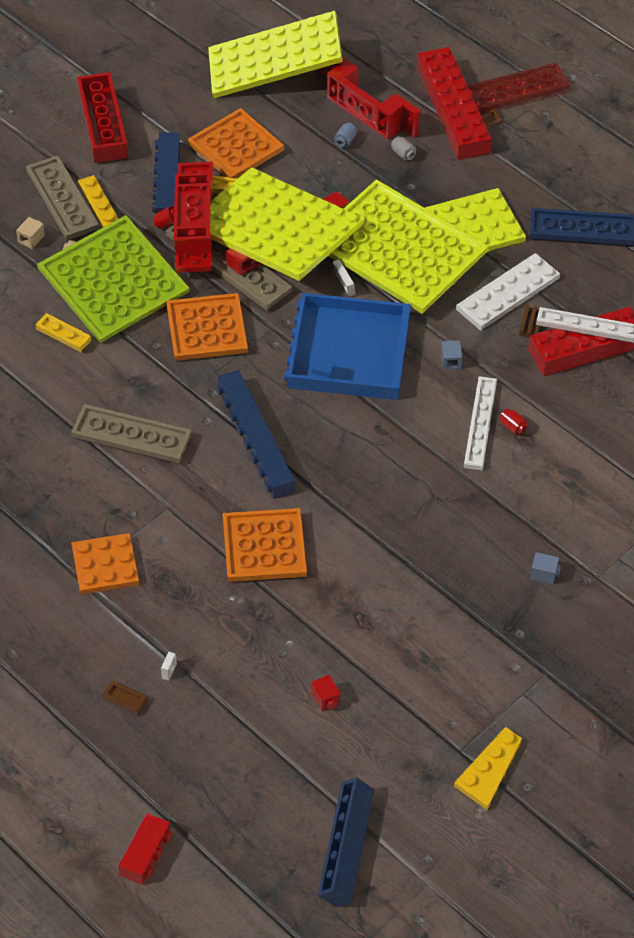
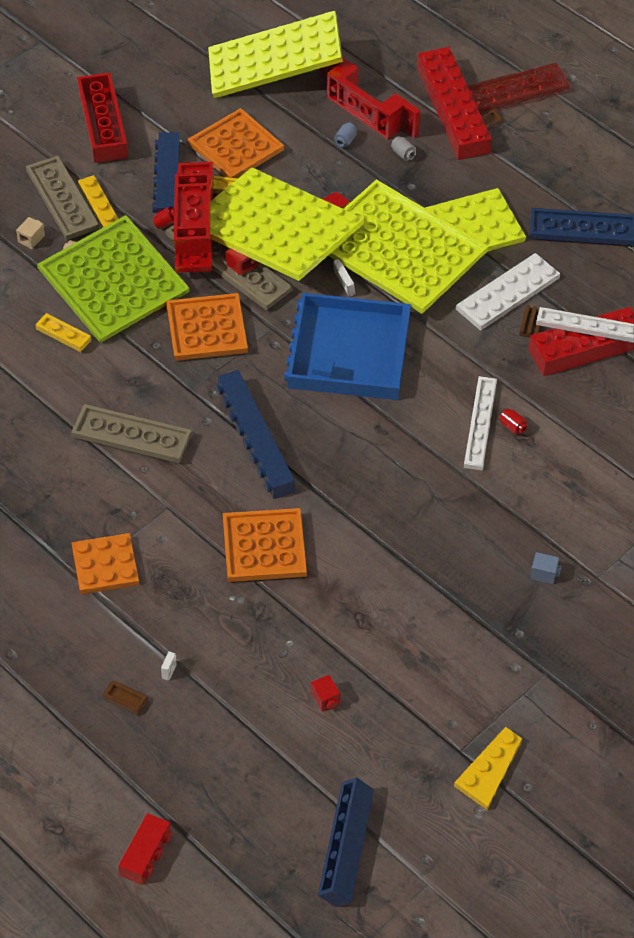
(451, 355): sand blue brick -> none

